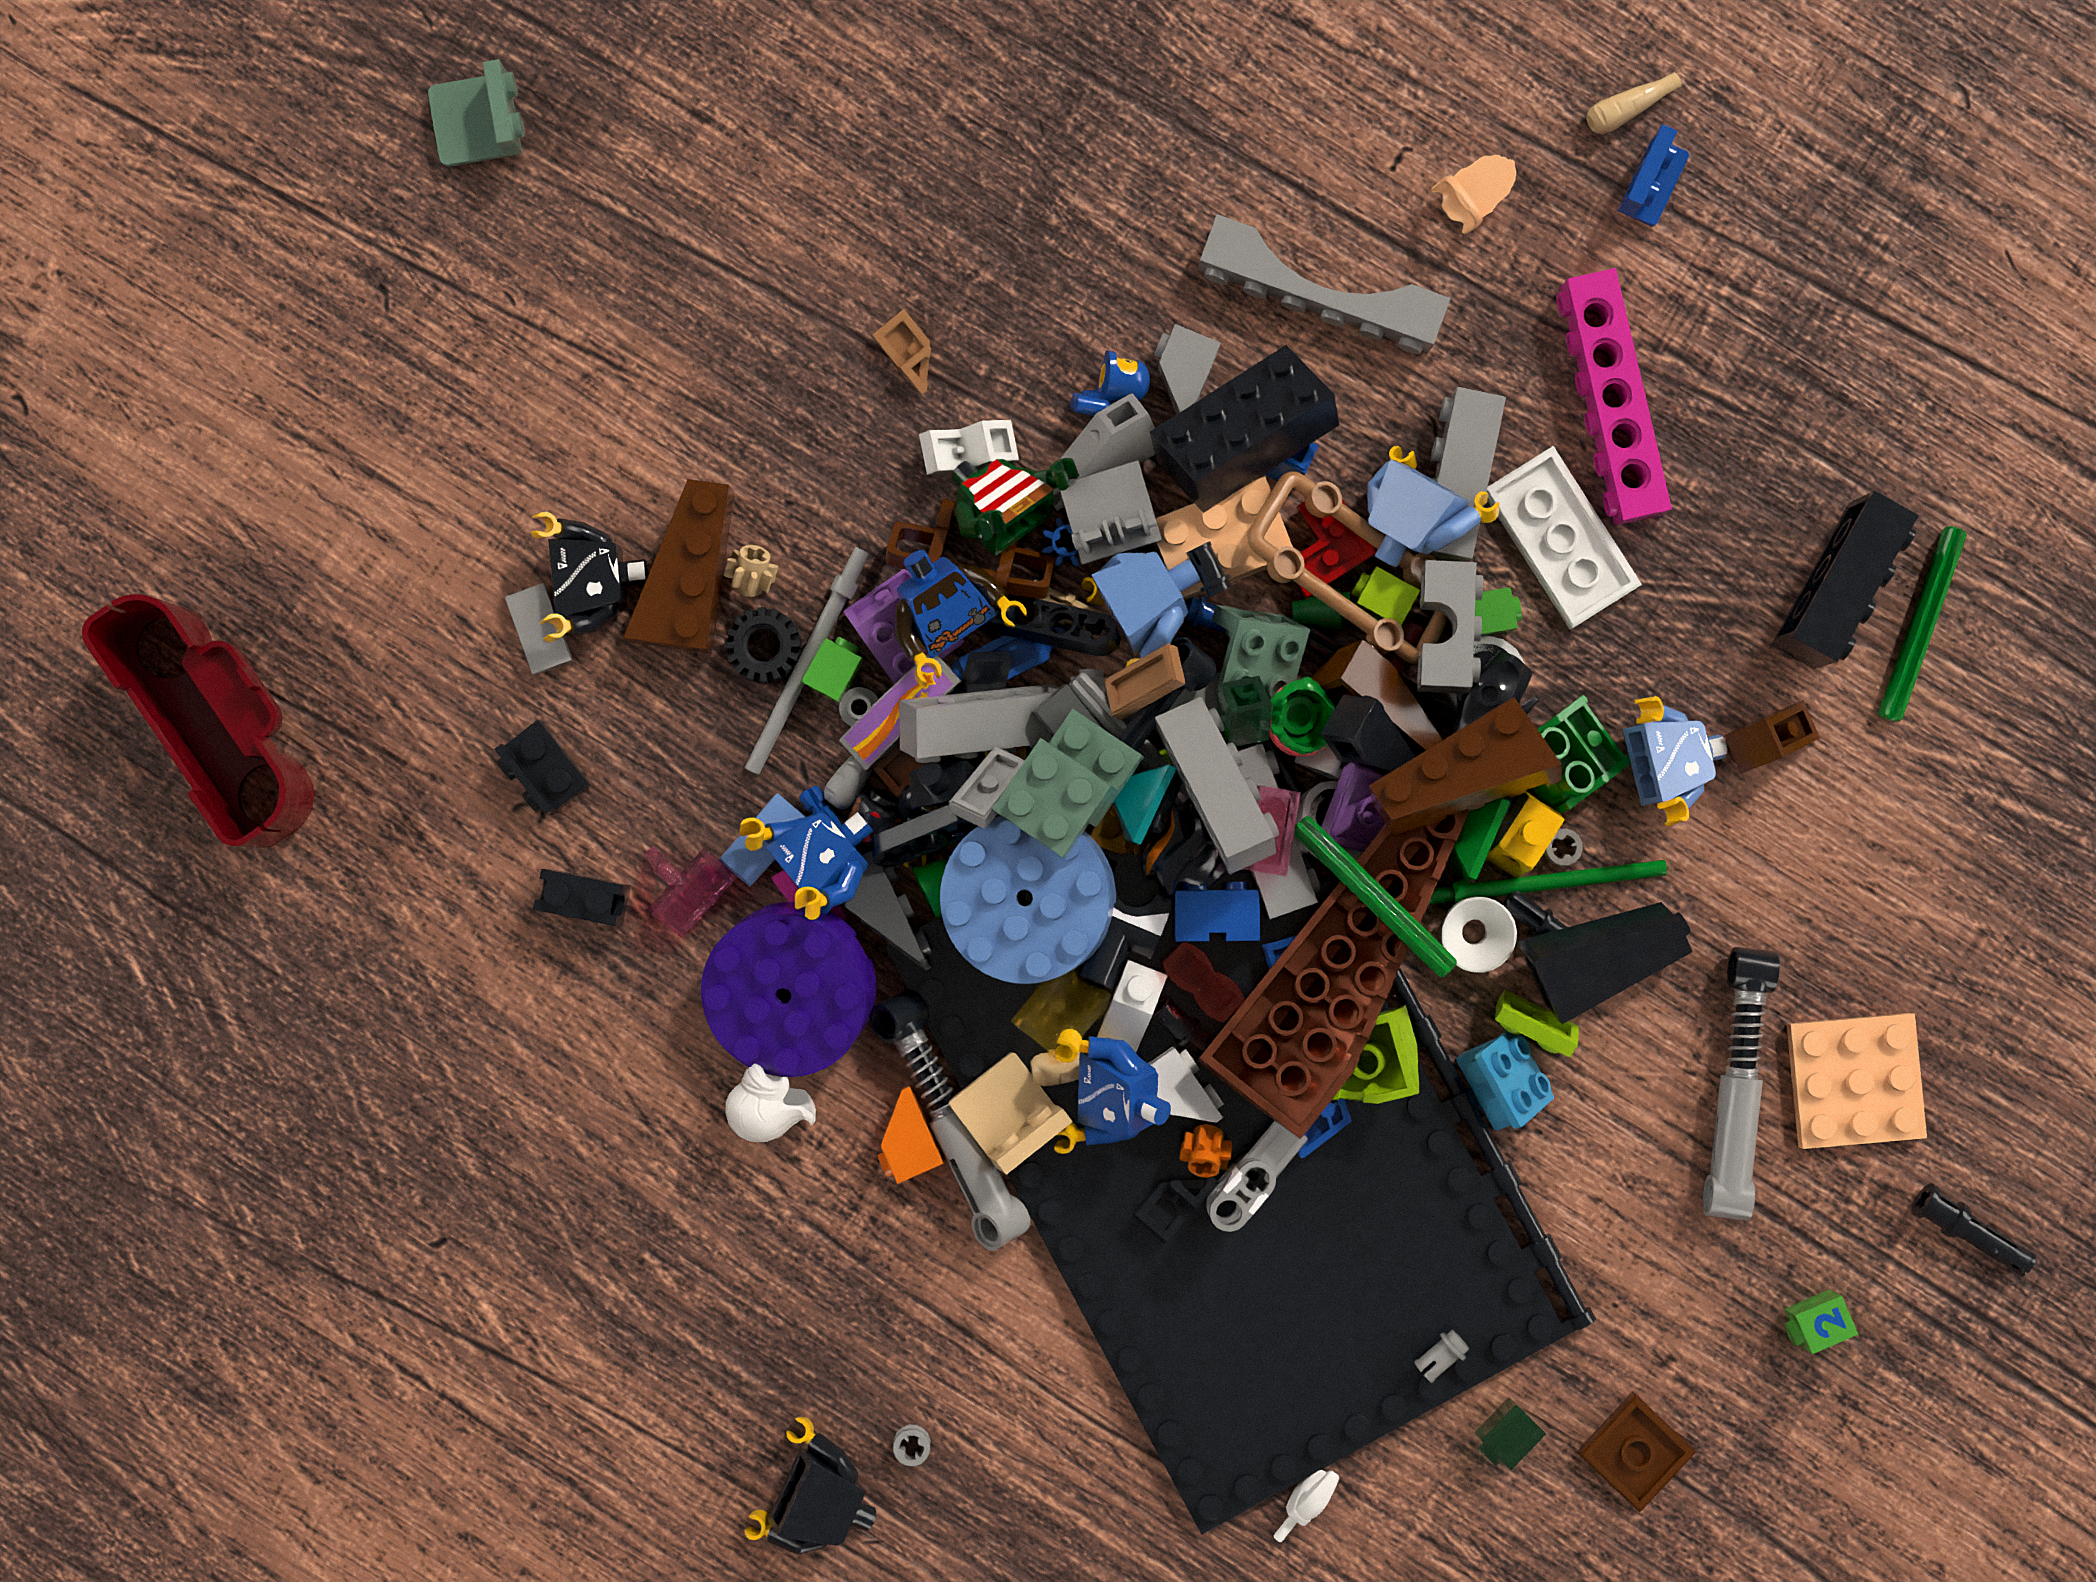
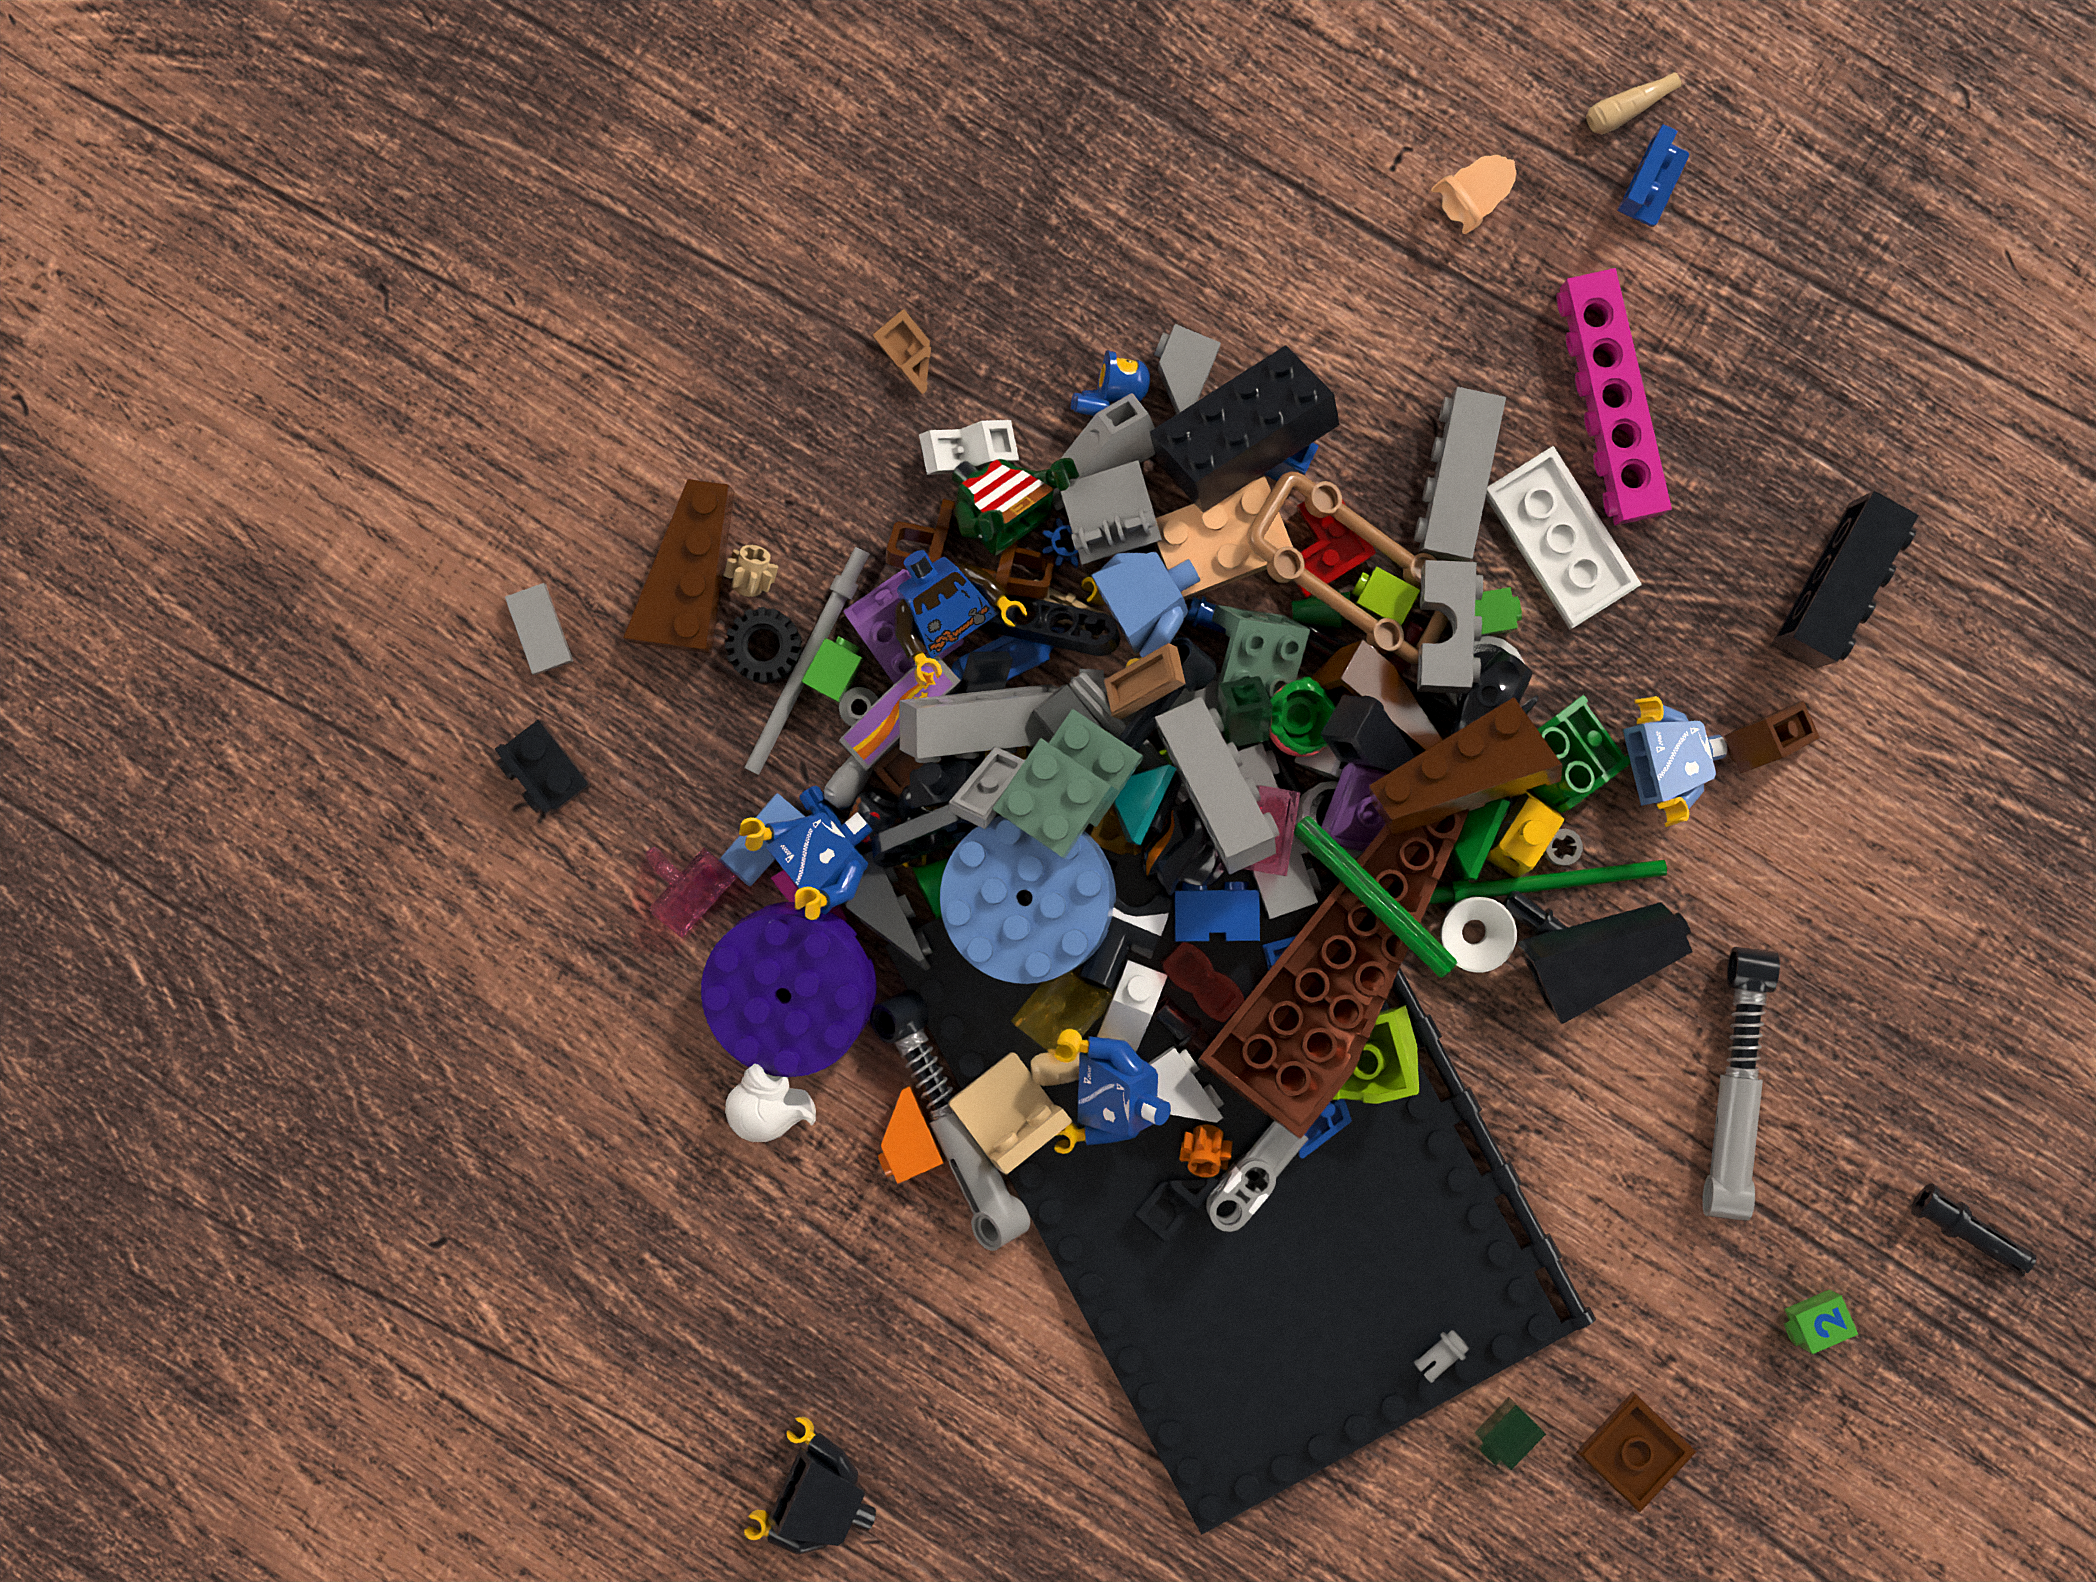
(208, 719): dark red piece -> none
(477, 117): sand green bracket -> none
(582, 897): black brick -> none
(586, 576): black torso -> none
(900, 1450): light grey bush -> none
(1209, 569): black pin -> none
(1308, 1500): white hand -> none
(1403, 315): light grey arch -> none
(1419, 510): medium blue torso -> none
(1506, 1080): dark azure bracket -> none
(1537, 1023): lime plate -> none
(1856, 1080): light nougat plate -> none
(1922, 624): green axle -> none

